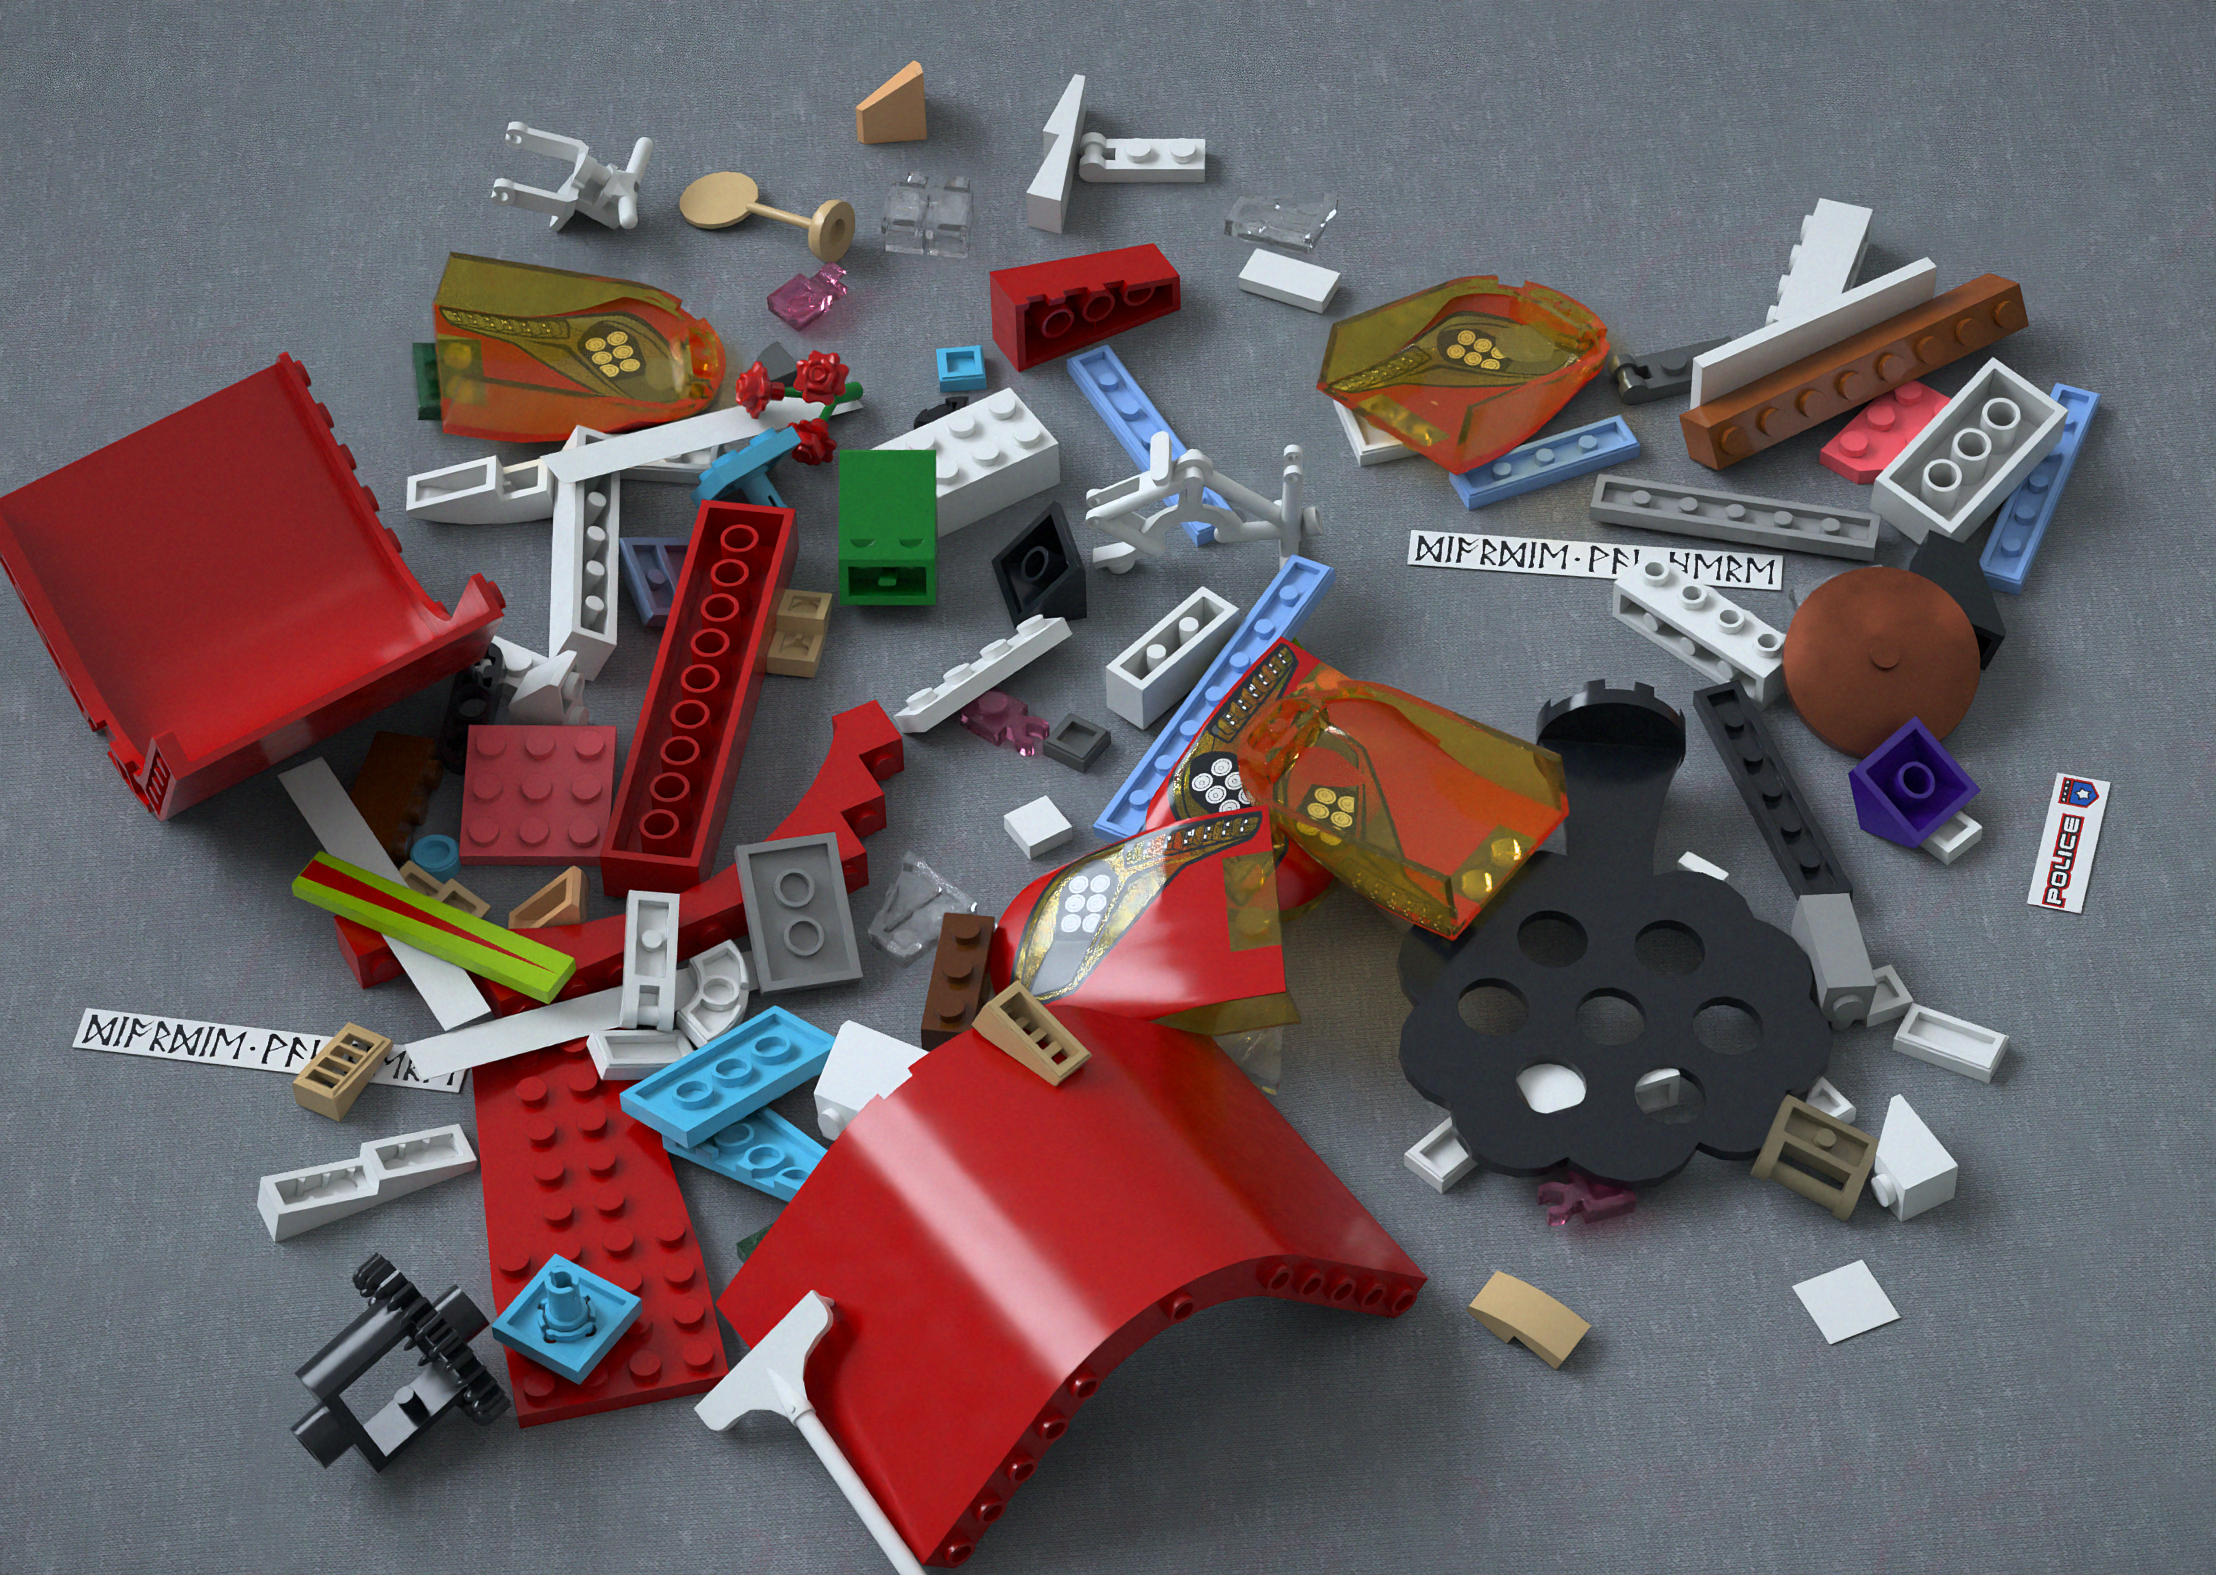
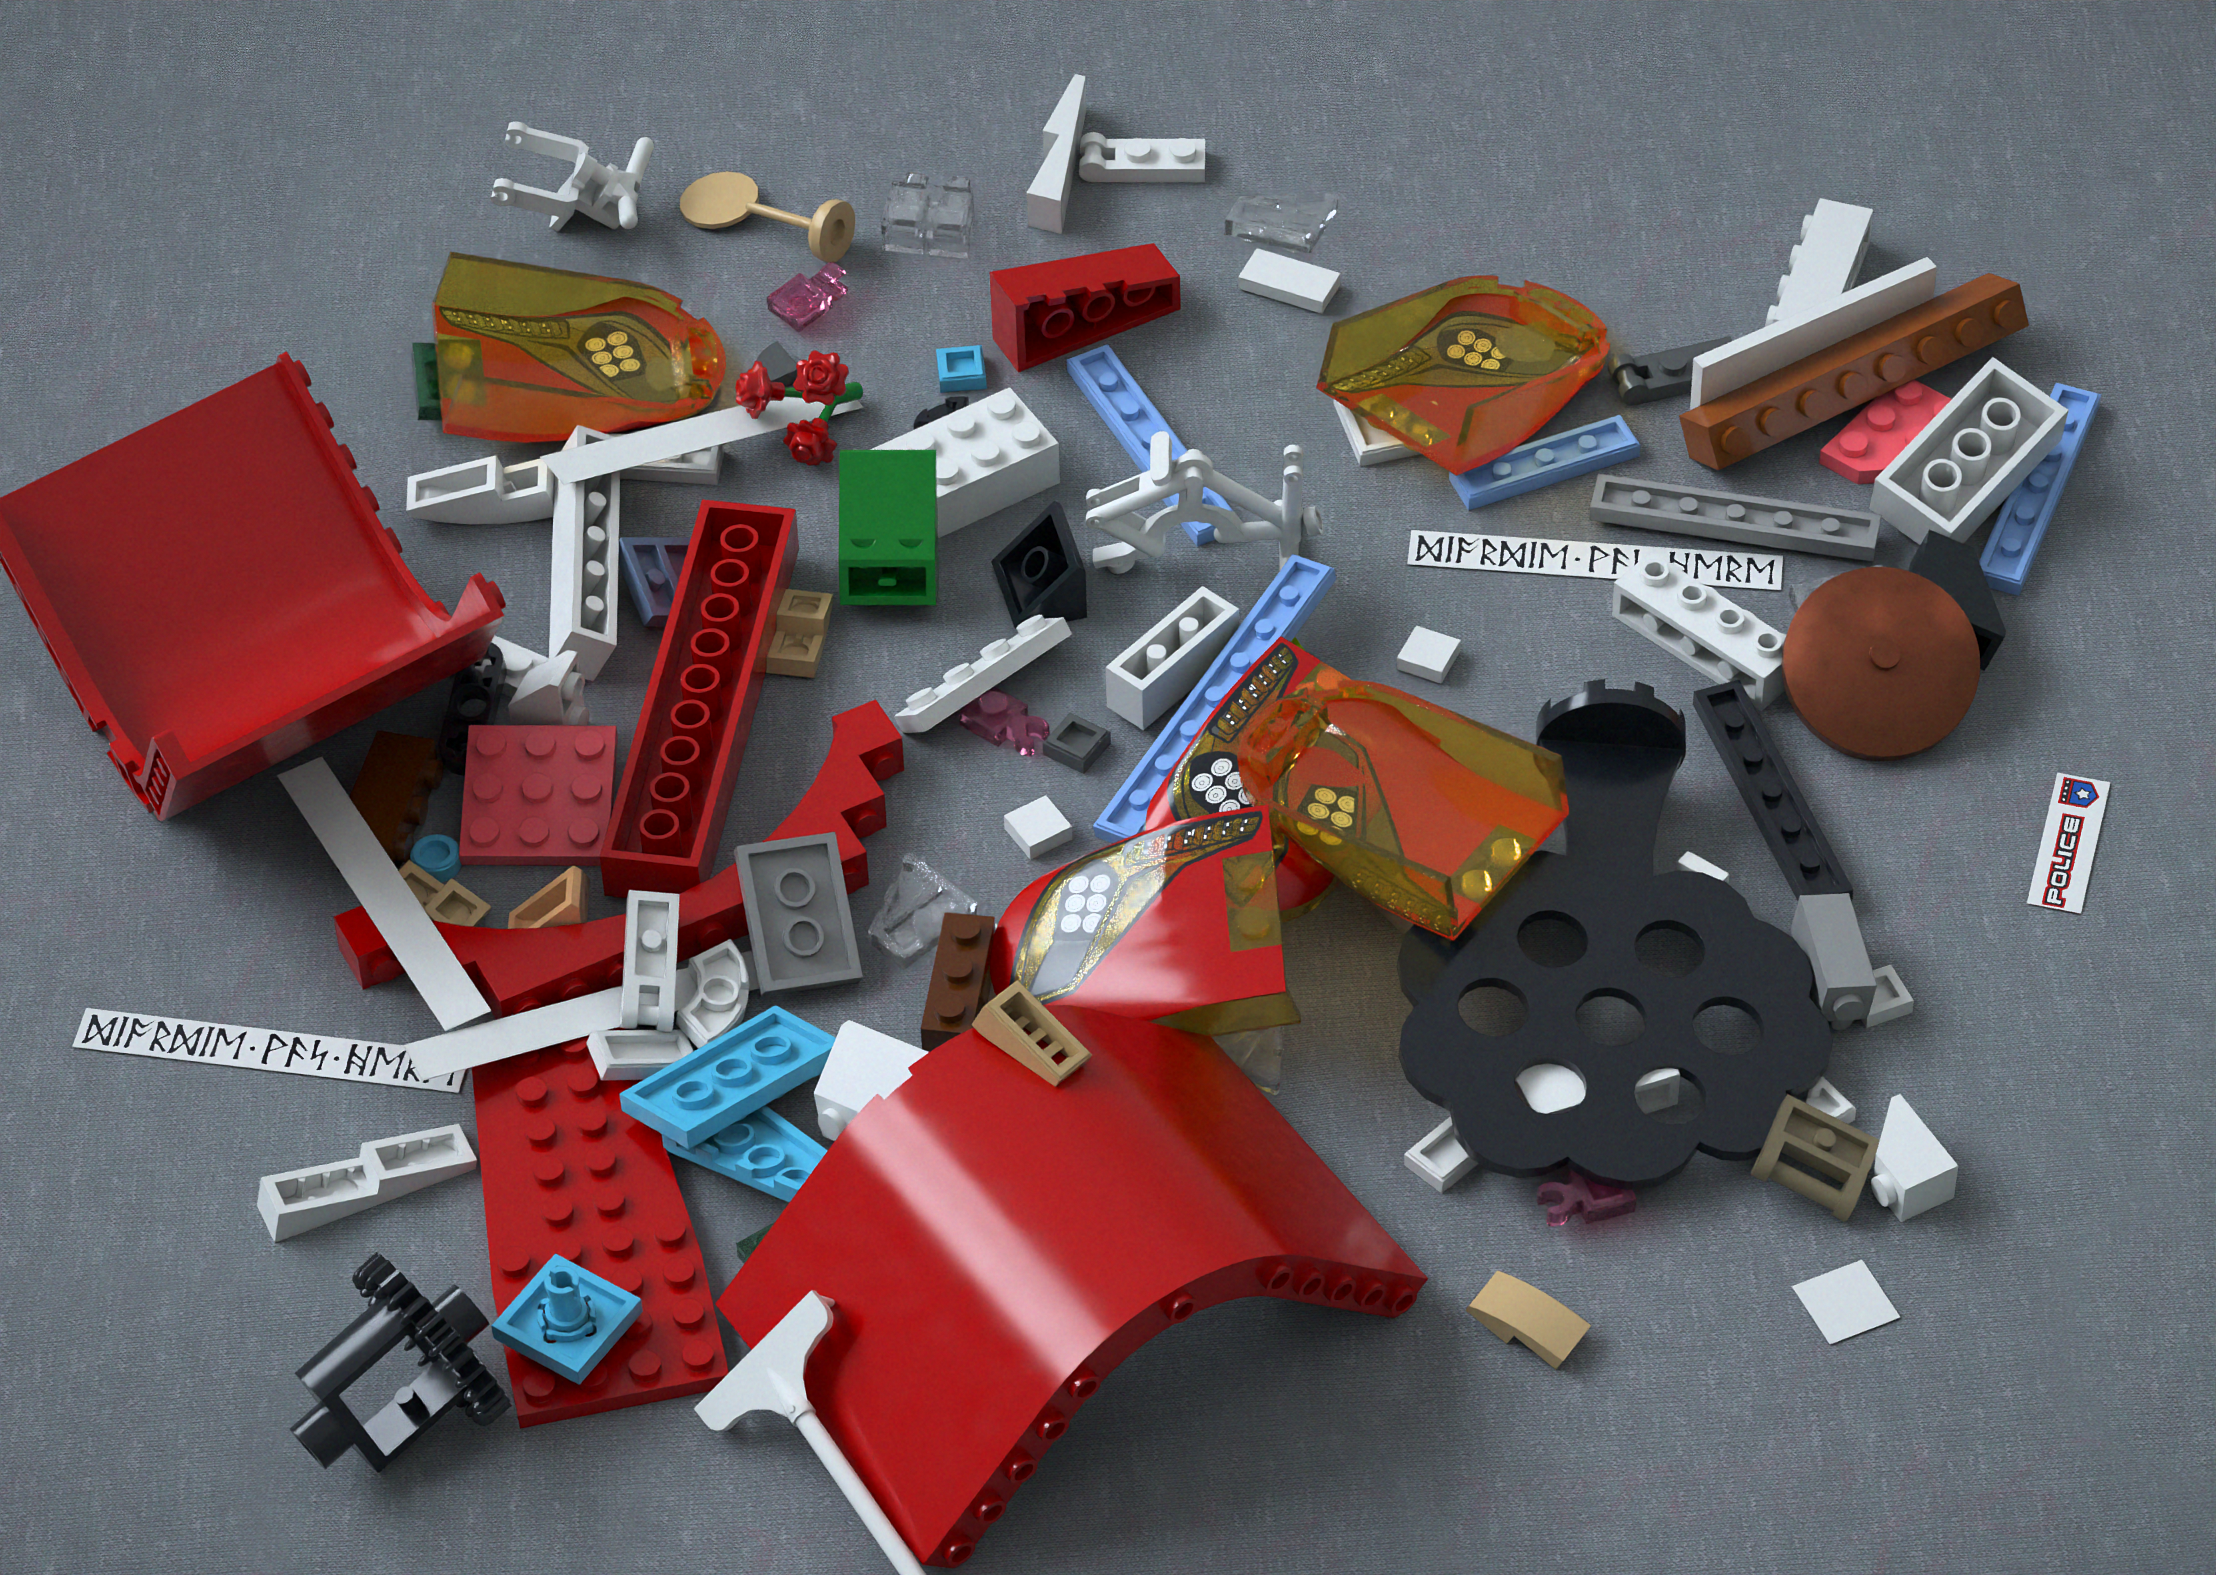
(336, 1101): tan slope -> none
(434, 927): lime tile -> none
(748, 470): medium azure plate -> none
(894, 110): light nougat slope -> none
(1428, 654): none -> white tile
(1909, 786): dark purple slope -> none
(1950, 1043): white tile -> none
(1953, 838): white tile -> none

